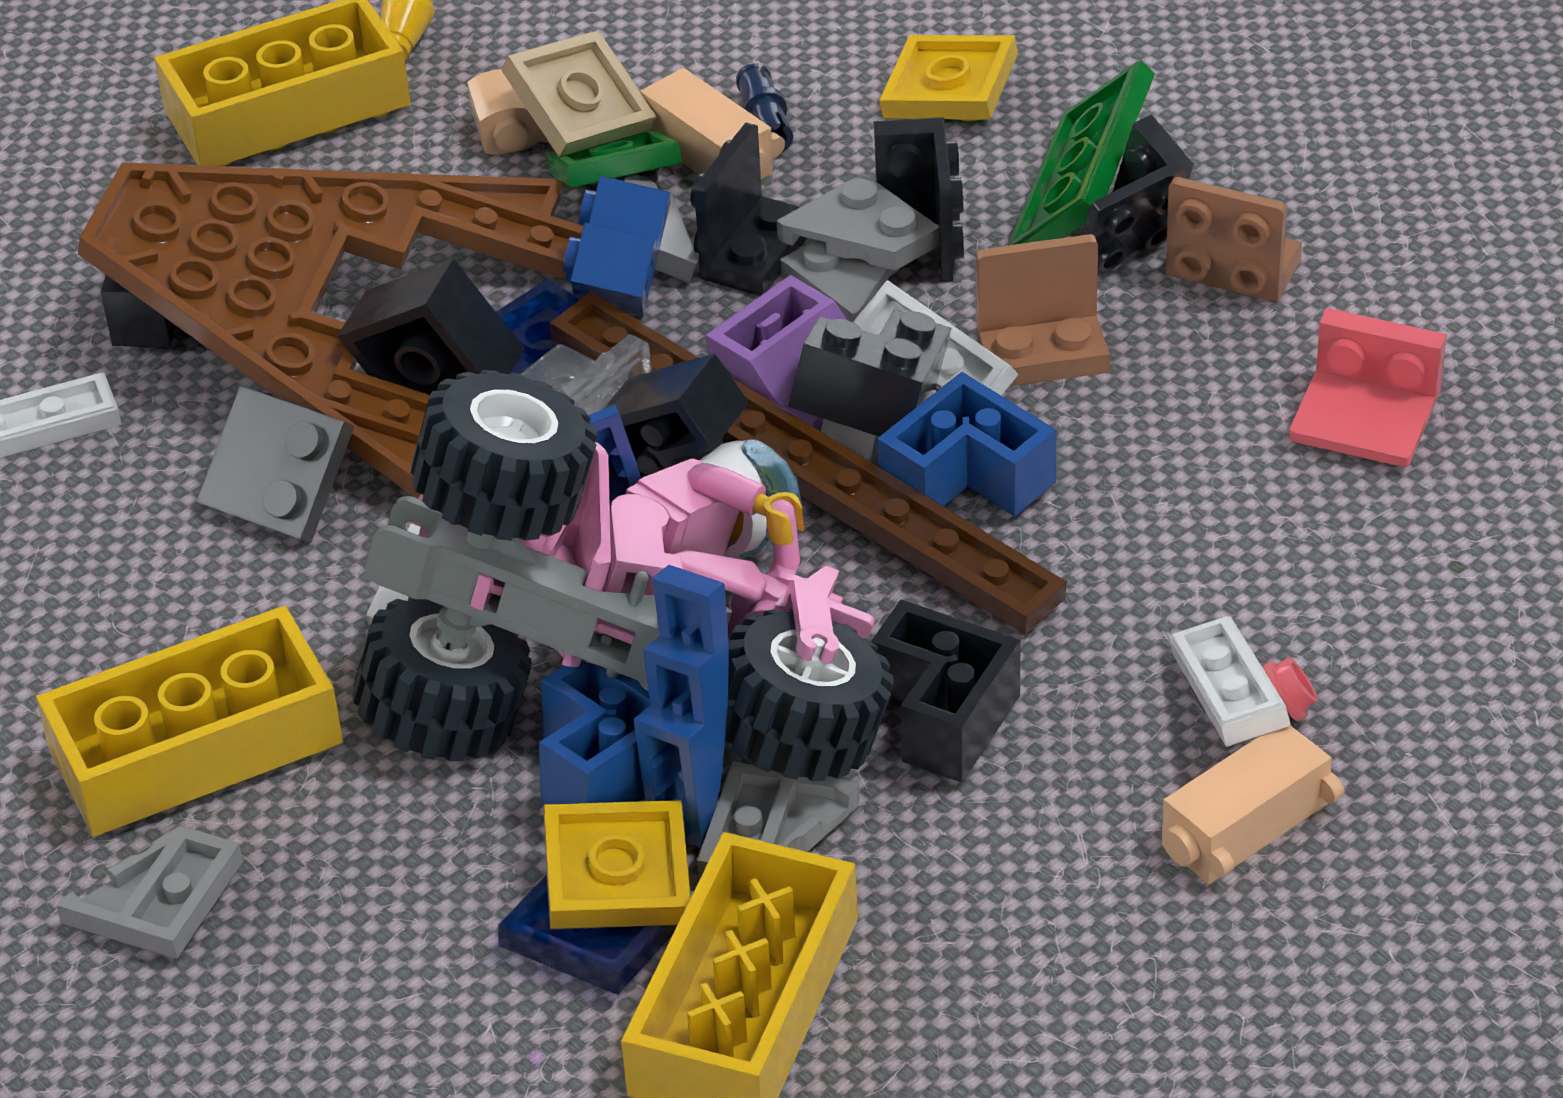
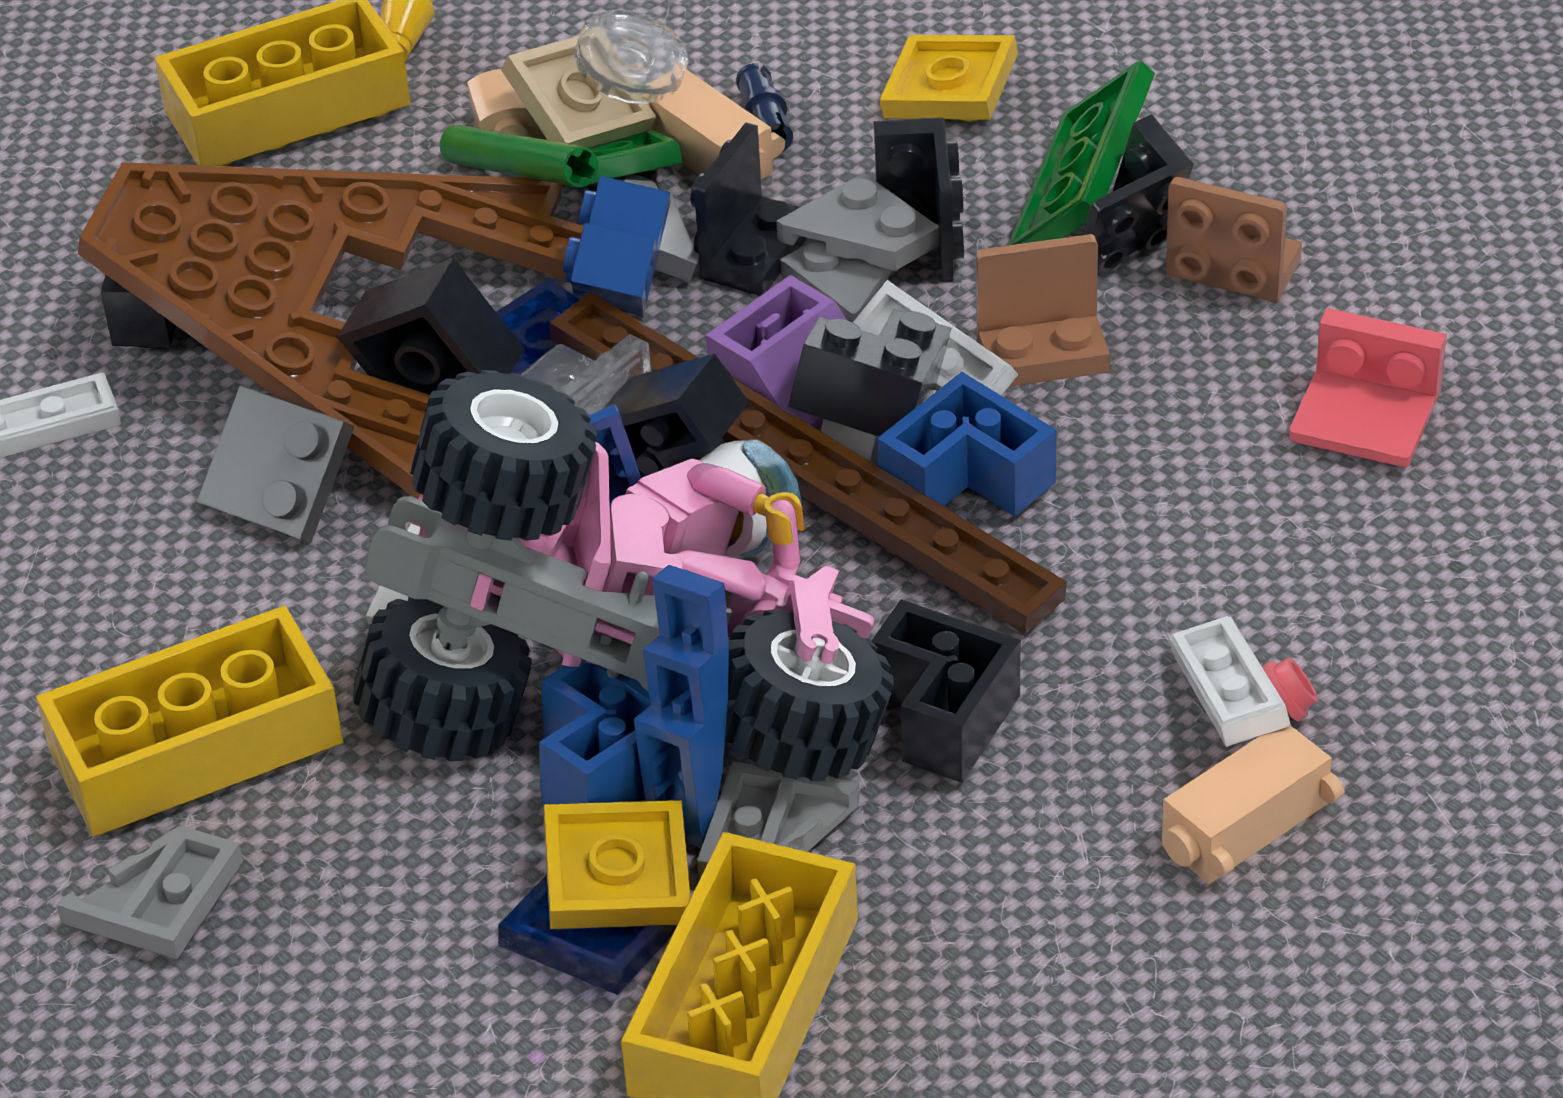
(519, 155): none -> green piece
(631, 56): none -> clear tile

